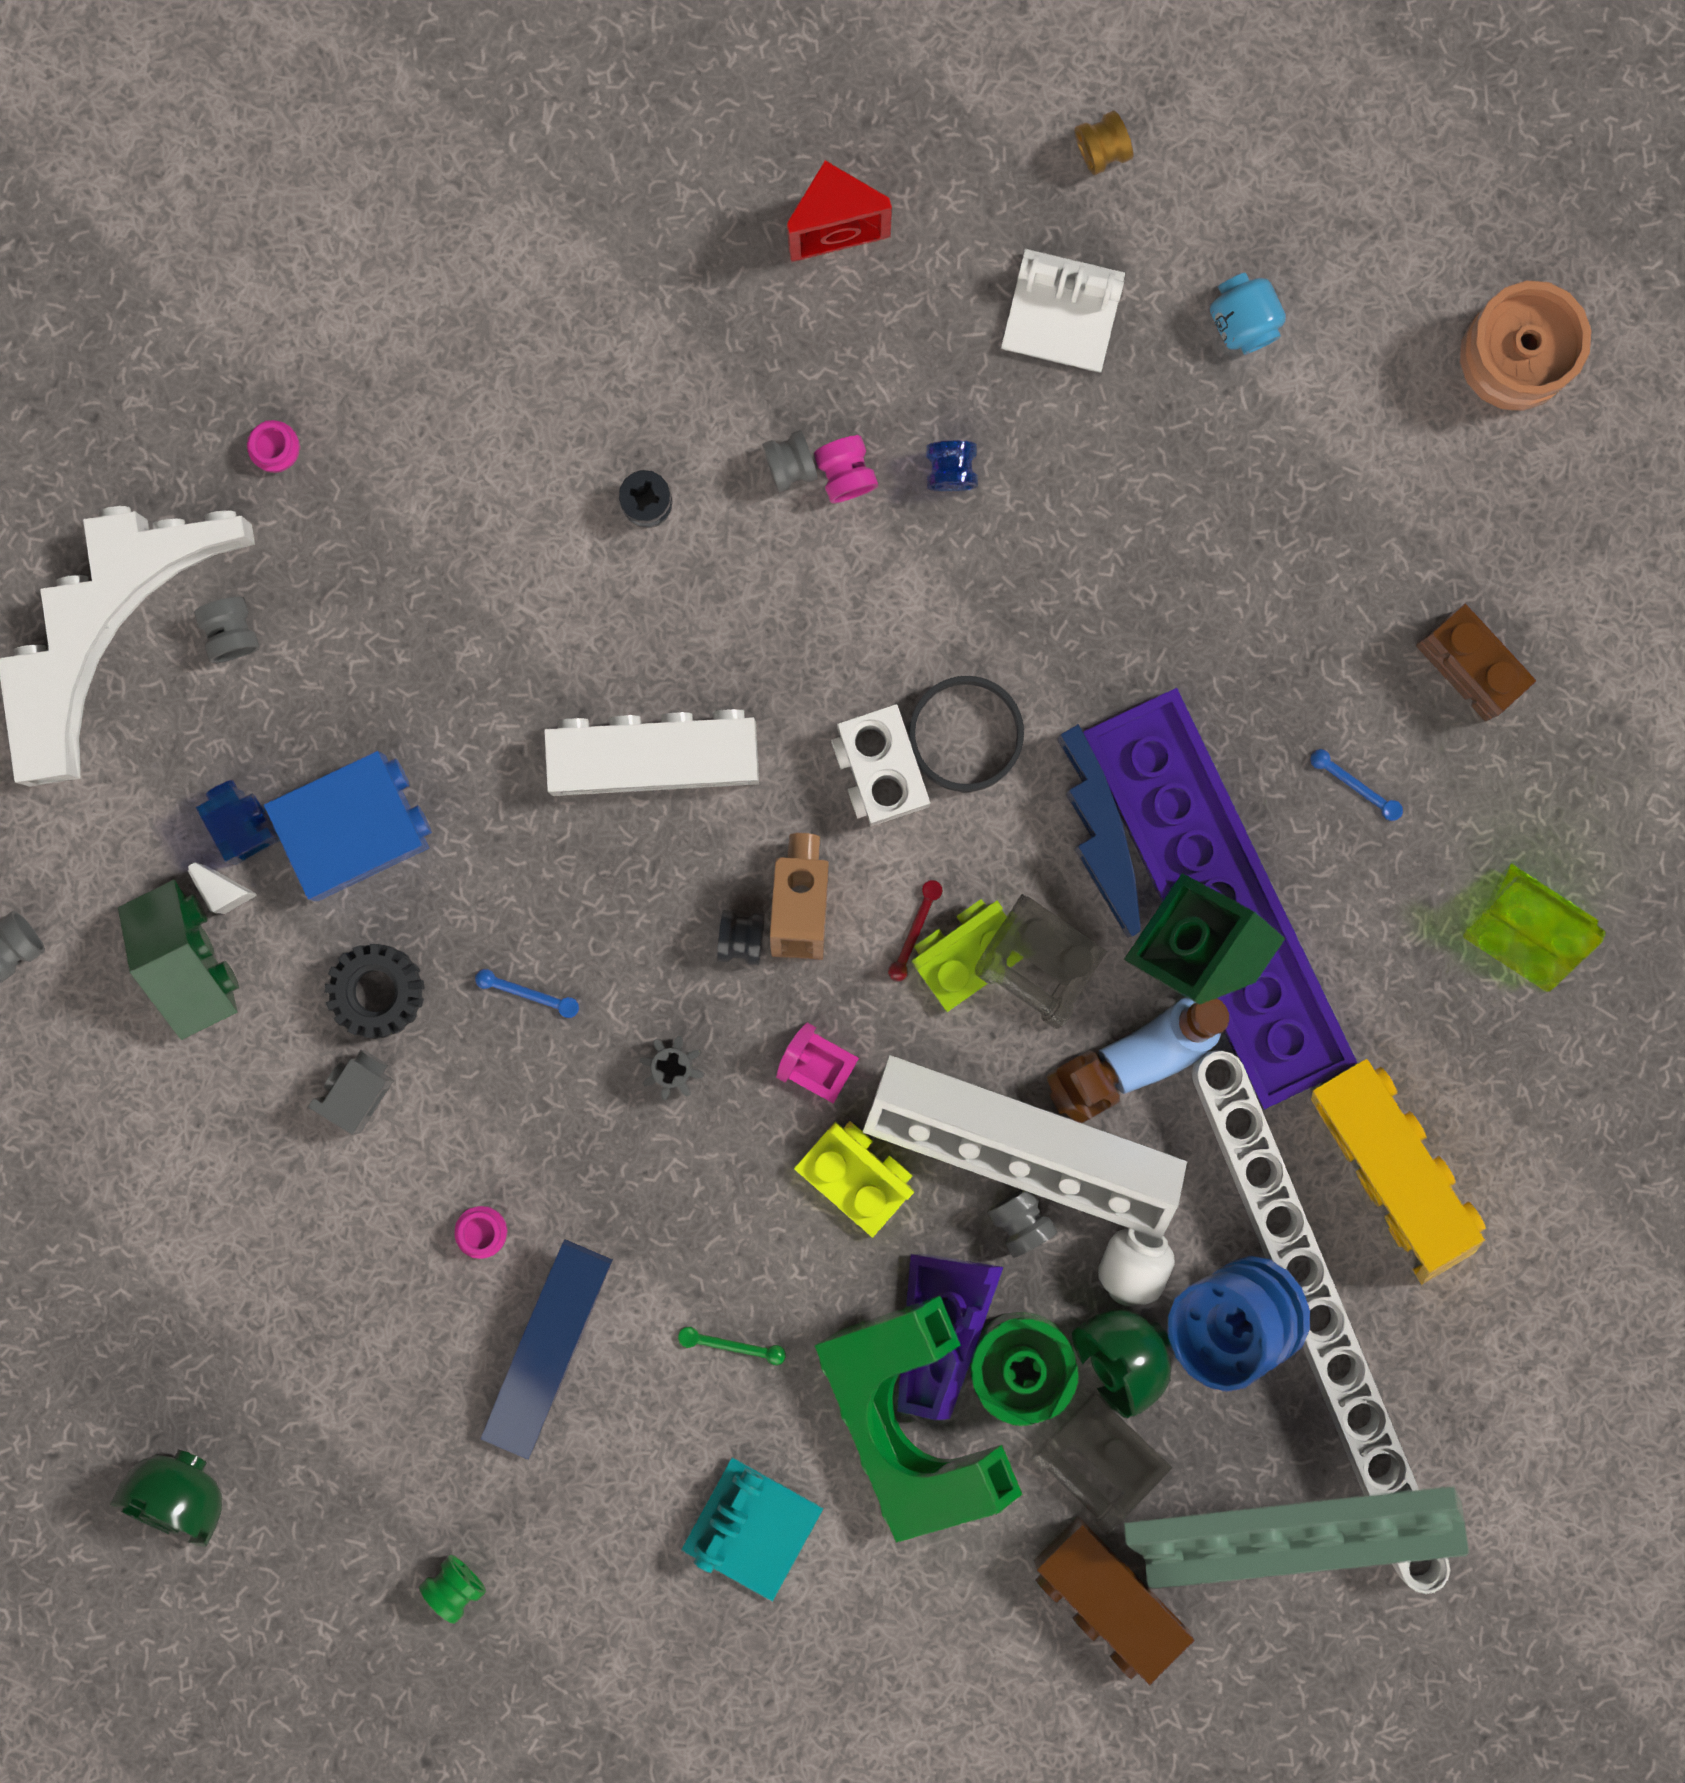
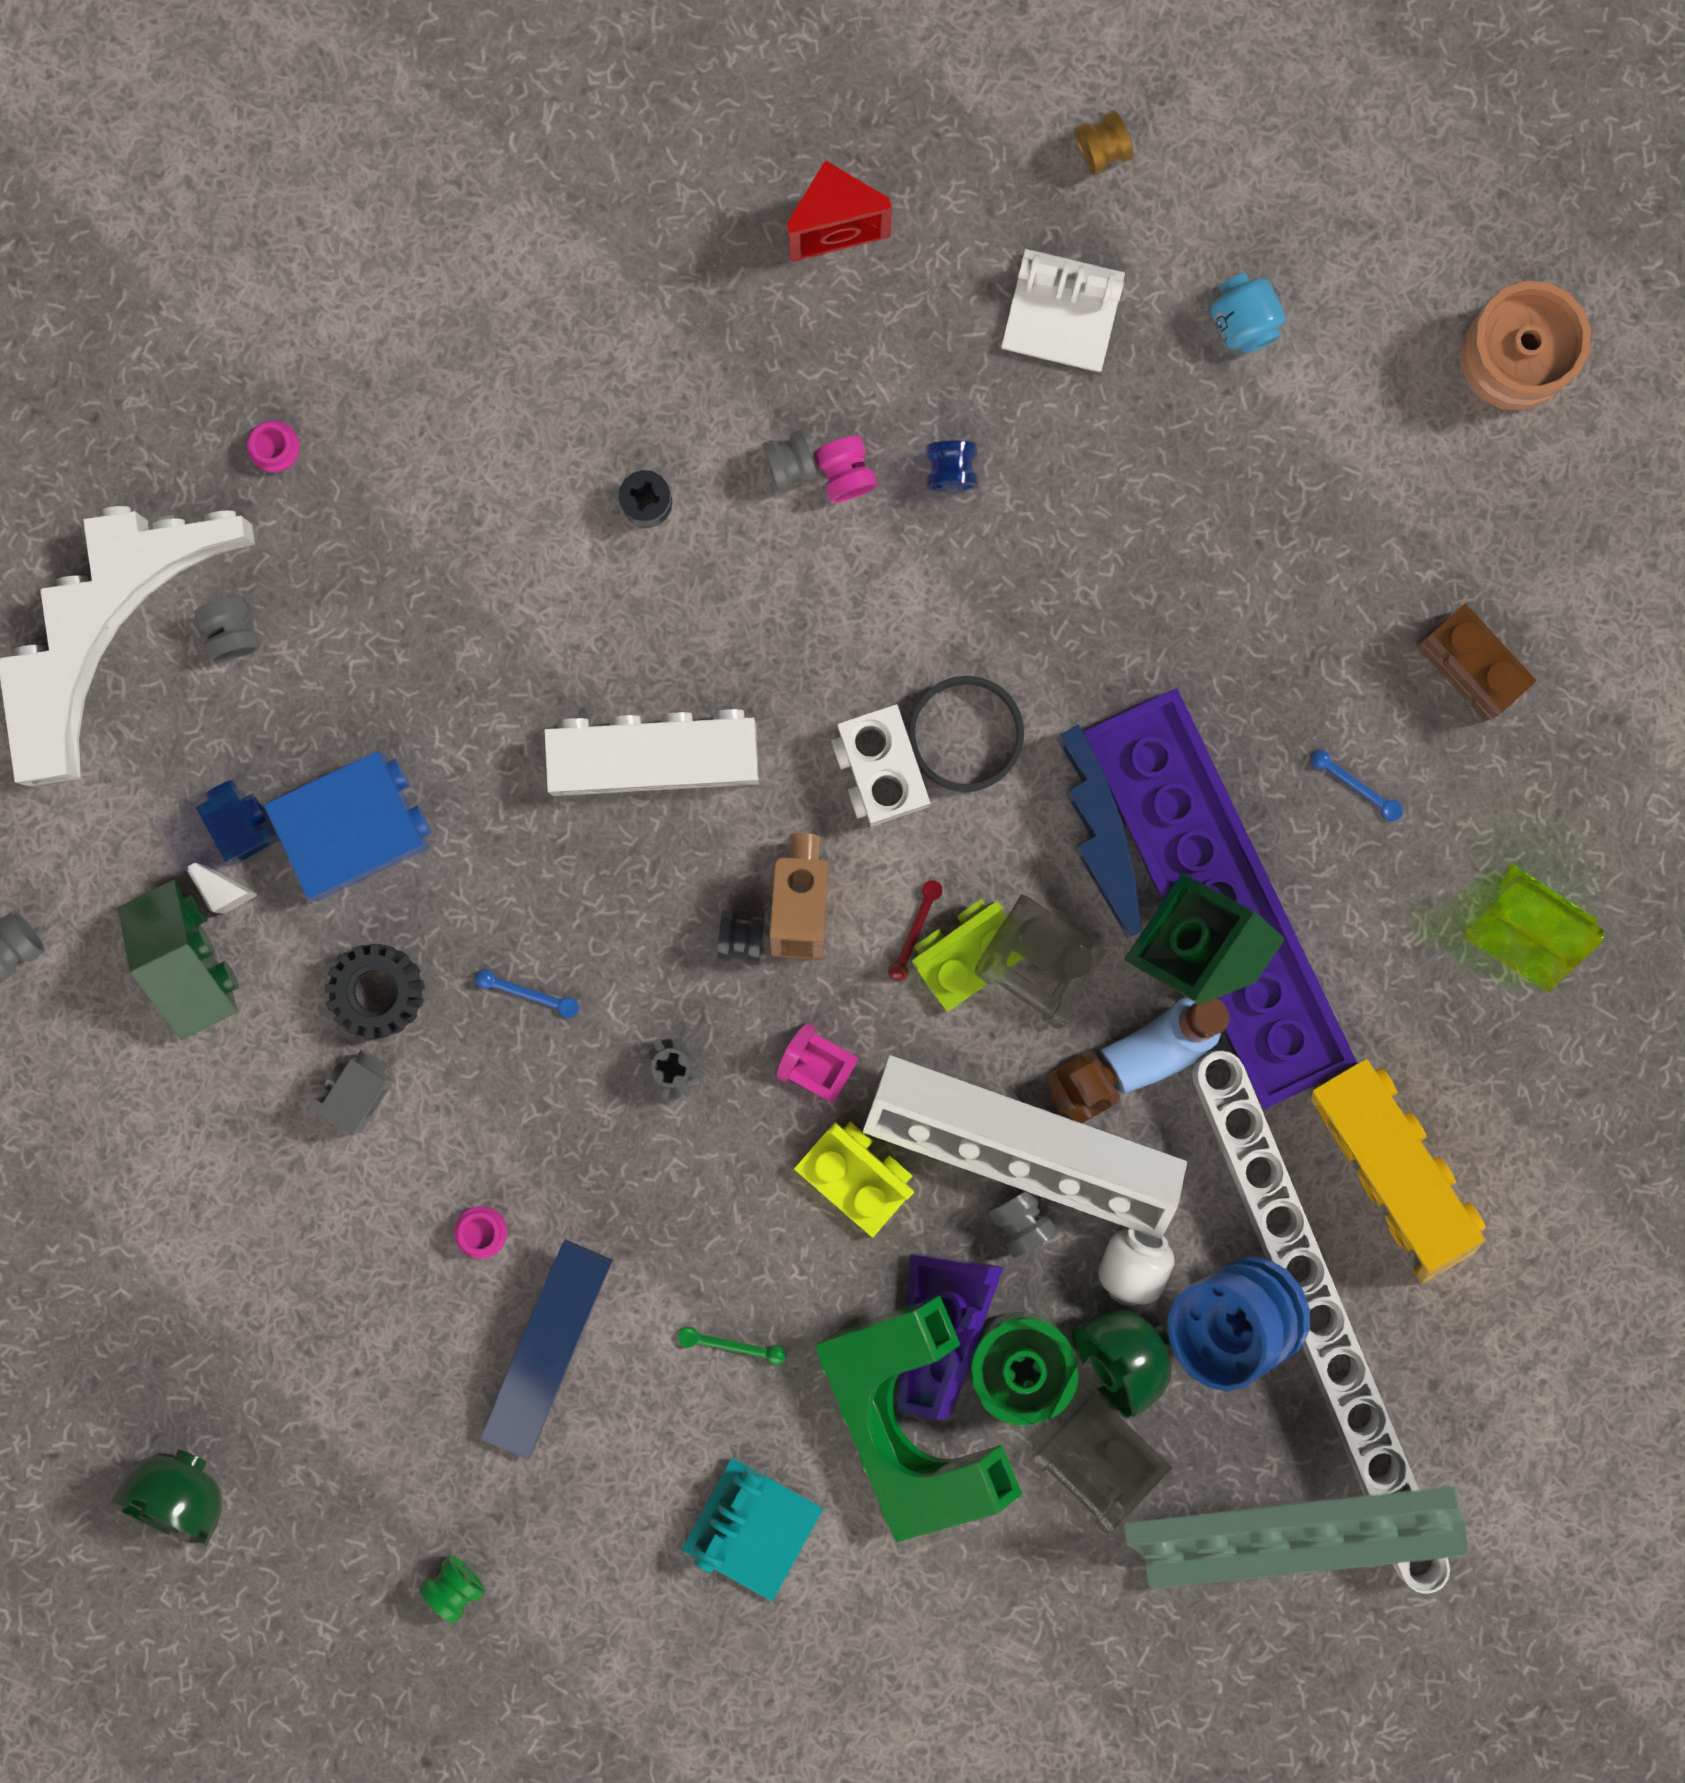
(1111, 1602): reddish brown brick -> none

